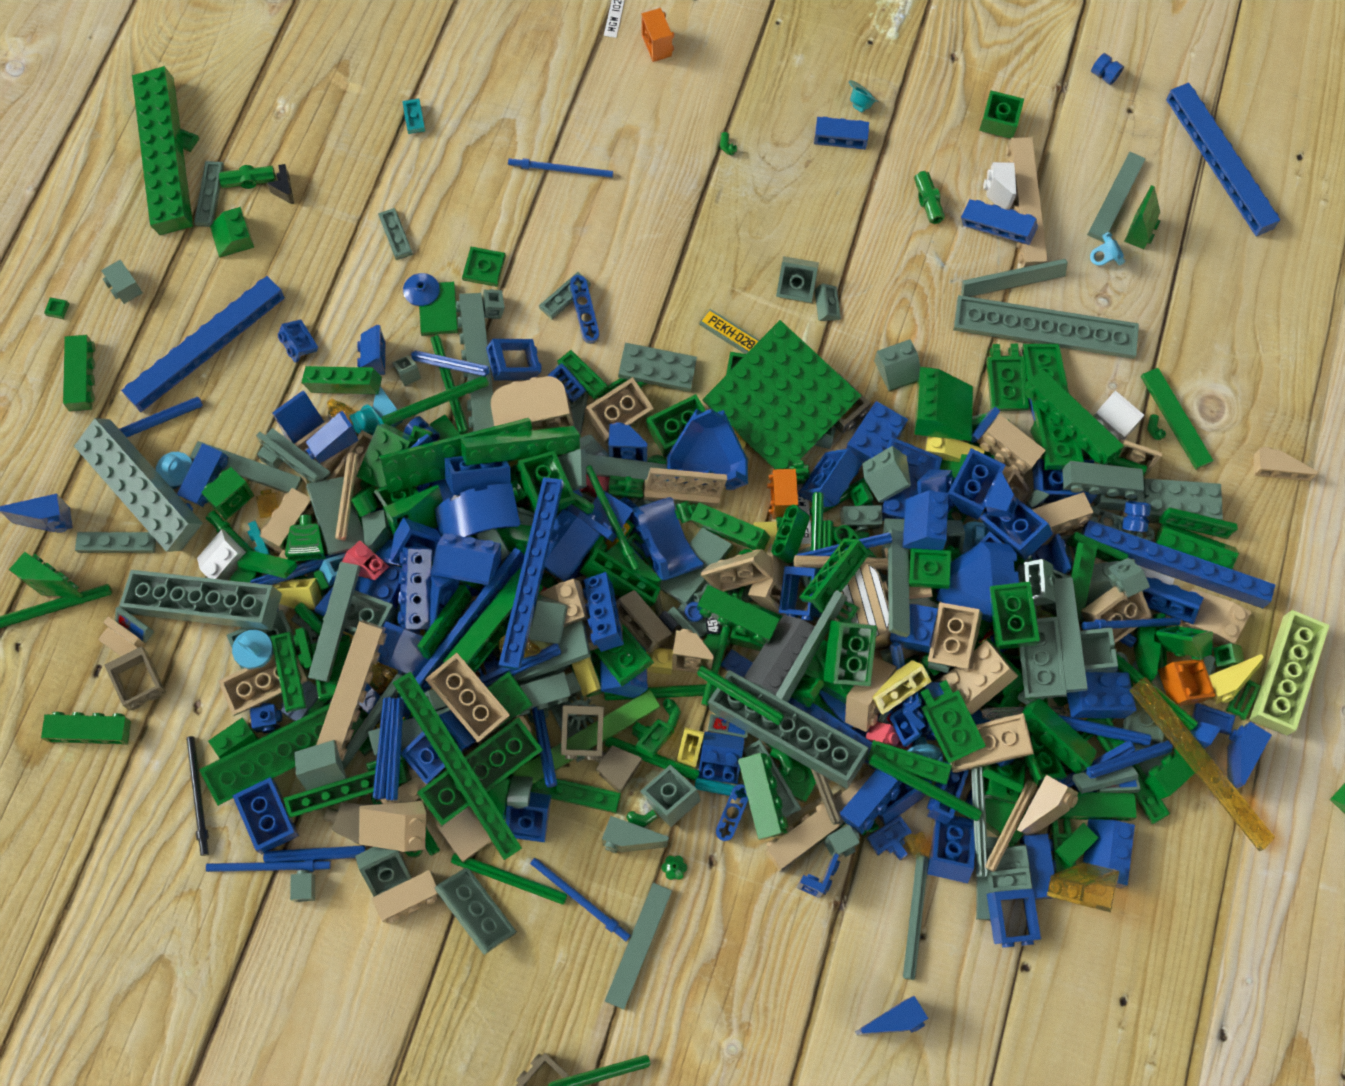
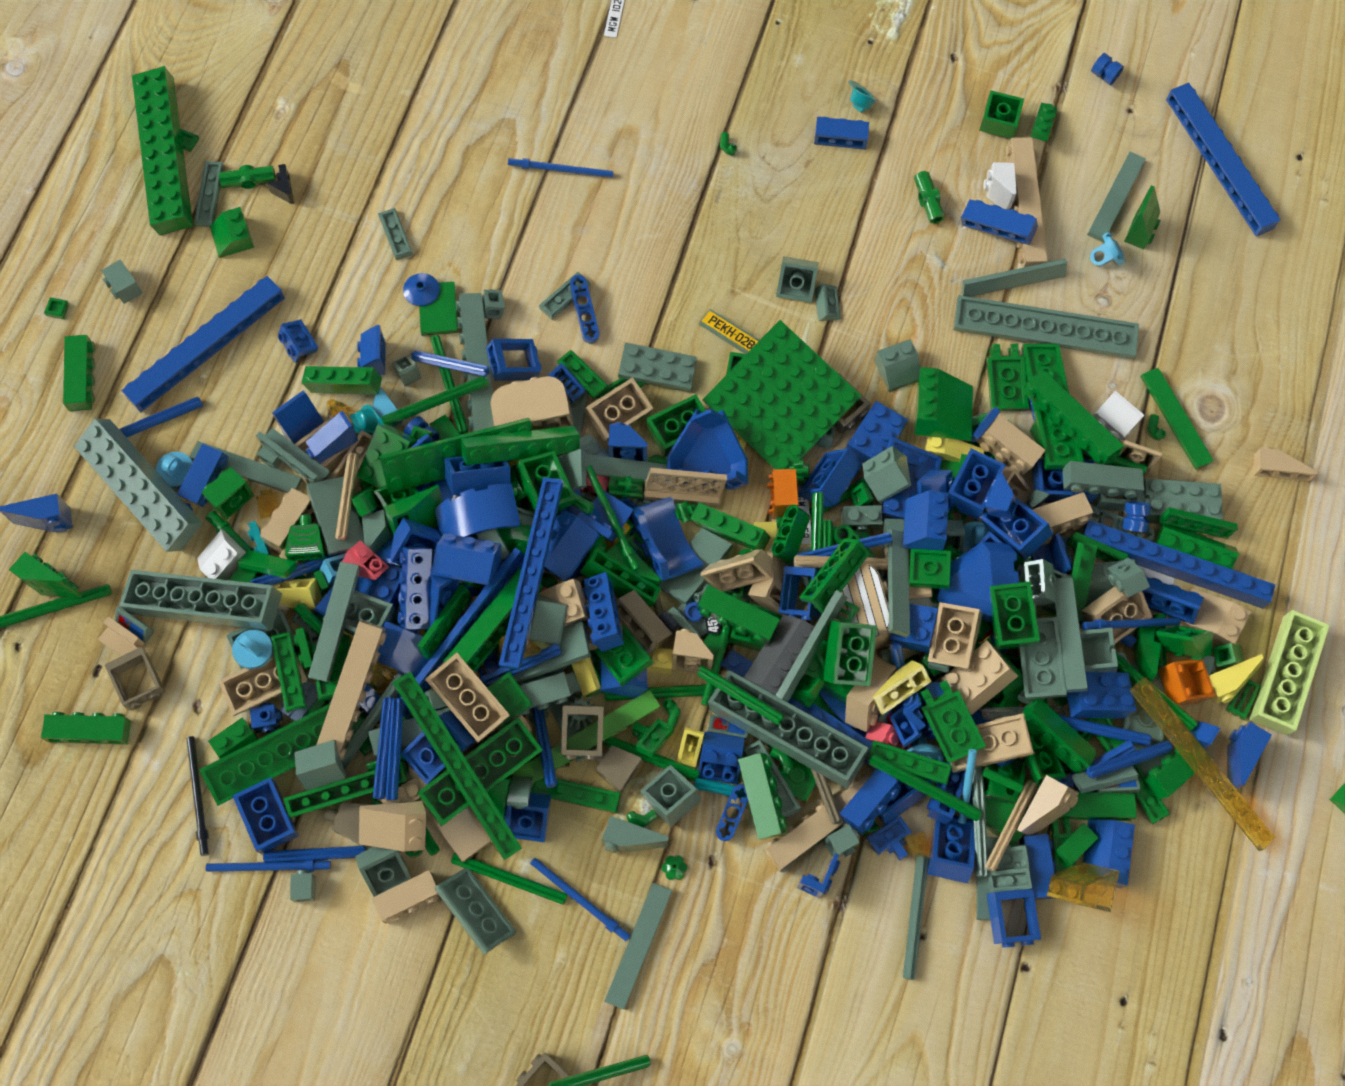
(115, 542): sand green plate -> none
(413, 116): teal plate -> none
(484, 266): green tile -> none
(657, 34): orange container -> none
(901, 1018): blue slope -> none
(968, 781): none -> medium azure bar
(1043, 121): none -> green plate
(1214, 717): blue tile -> none

